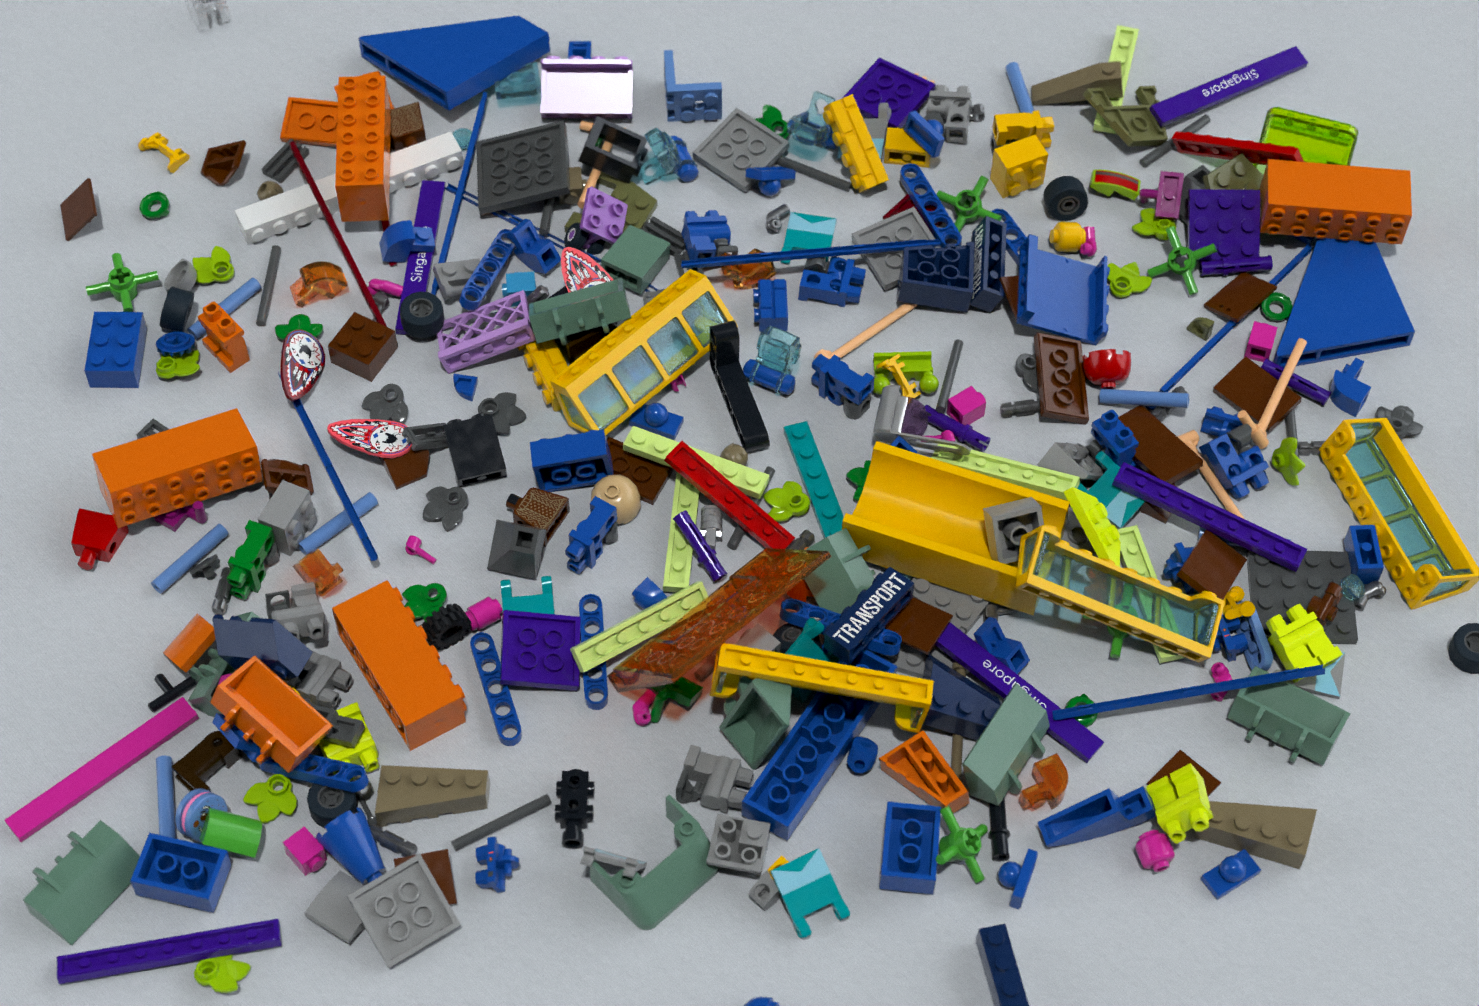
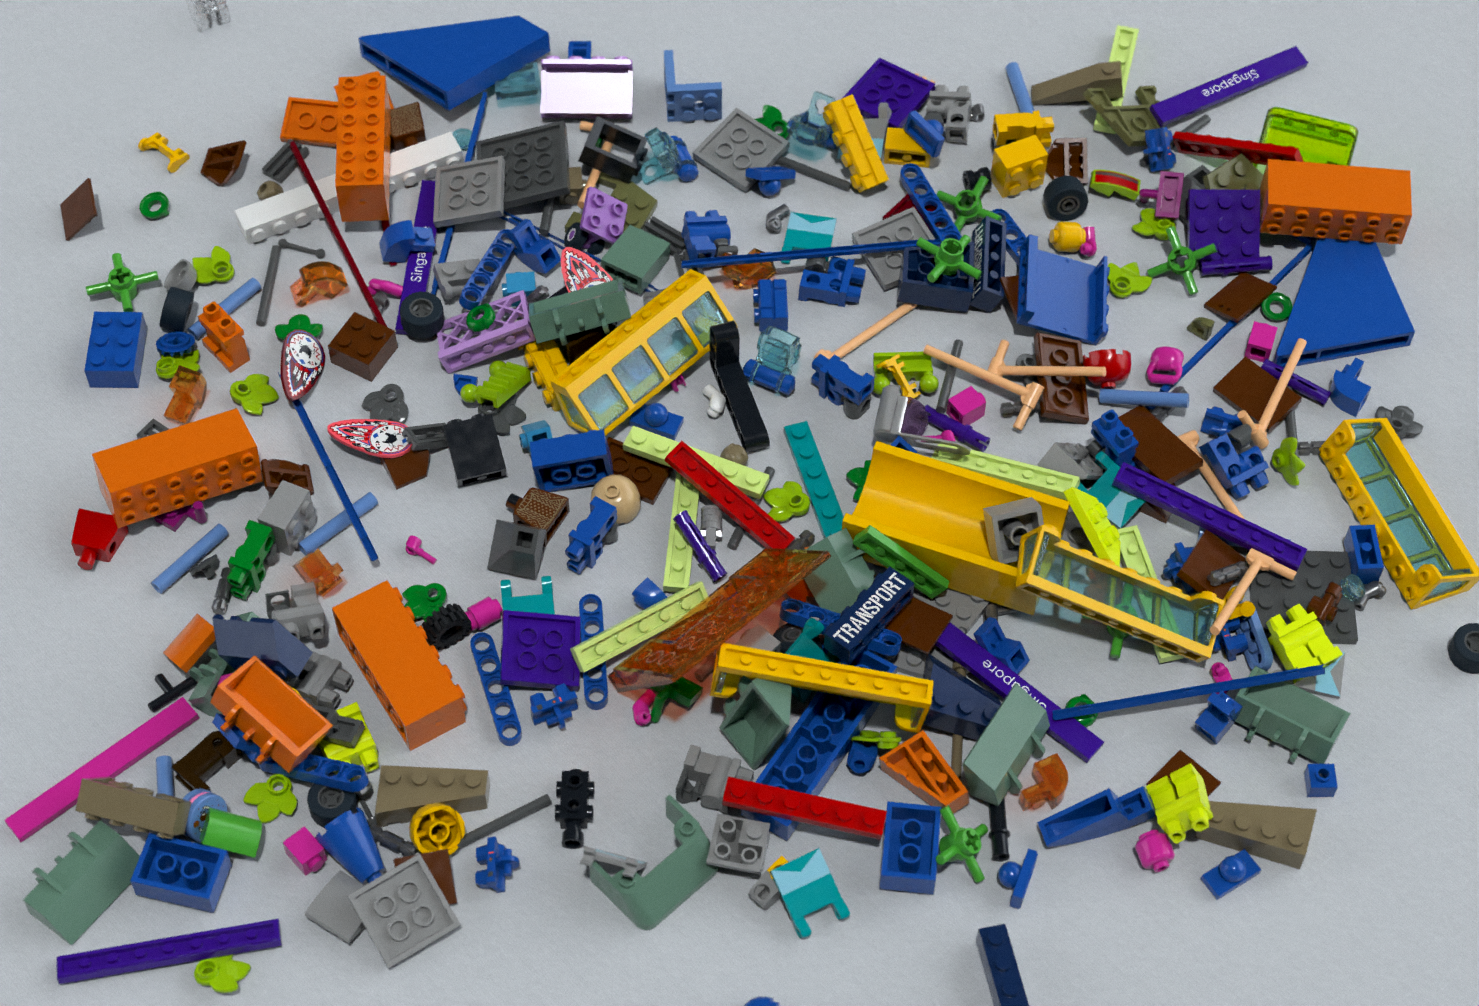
(132, 806): none -> dark tan wedge
(189, 394): none -> clear orange brick
(255, 394): none -> lime plate
(320, 253): none -> dark grey hinge
(436, 828): none -> yellow cylinder
(443, 508): dark grey plate -> none
(469, 191): none -> light grey plate
(482, 323): none -> green piece
(503, 383): none -> lime gear
(534, 432): none -> dark azure brick
(555, 709): none -> blue hips
(717, 401): none -> white arm
(804, 808): none -> red plate
(884, 739): none -> lime plate
(896, 557): none -> bright green plate
(949, 257): none -> bright green bar
(971, 178): none -> black wheel
(999, 368): none -> light nougat bar
(1029, 394): none -> light nougat bar
(1068, 158): none -> reddish brown slope
(1159, 149): none -> blue hips
(1165, 360): none -> dark pink piece
(1218, 716): none -> blue brick
(1227, 573): none -> flat silver axle
(1257, 562): none -> light nougat bar
(1320, 780): none -> blue plate

